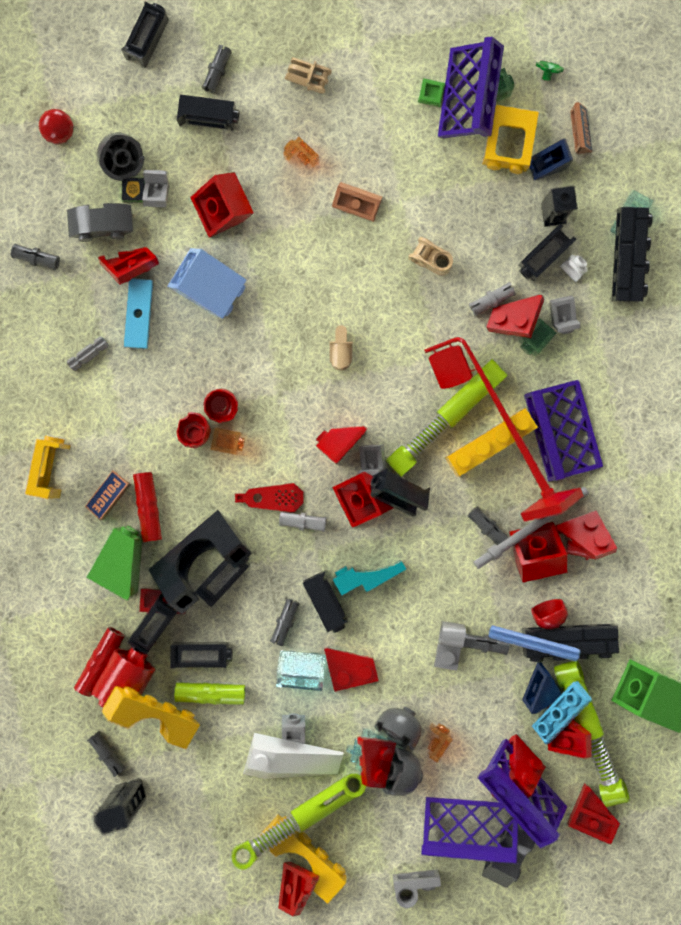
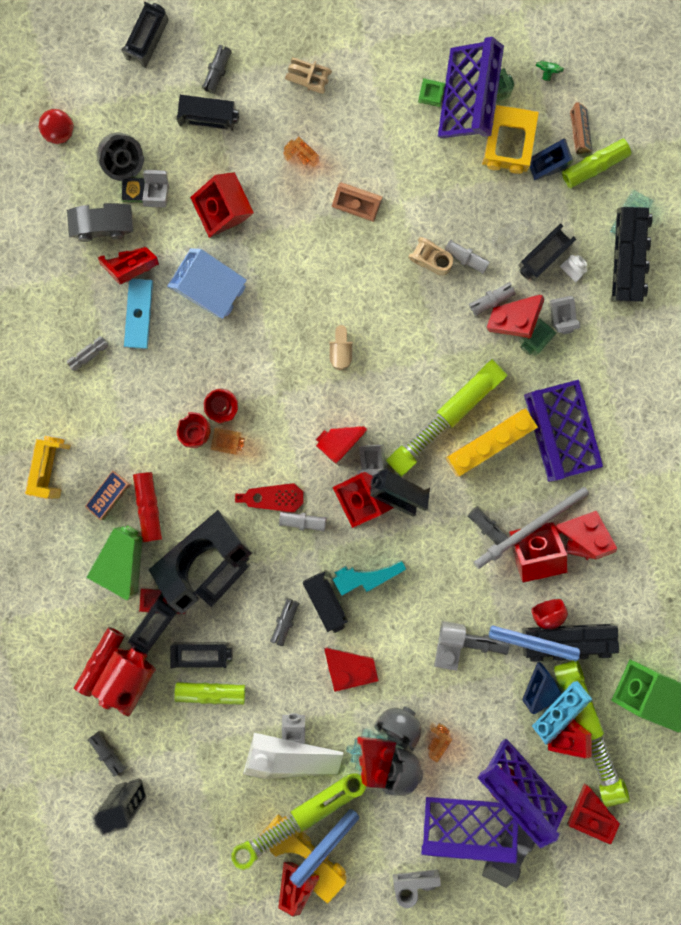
(35, 256): dark grey pin -> none
(128, 707): yellow arch -> none
(301, 670): clear light blue brick -> none
(324, 848): none -> medium blue axle
(452, 370): red piece -> none
(467, 257): none -> light grey pin
(525, 766): red wing -> none
(558, 205): black window -> none
(596, 163): none -> lime axle

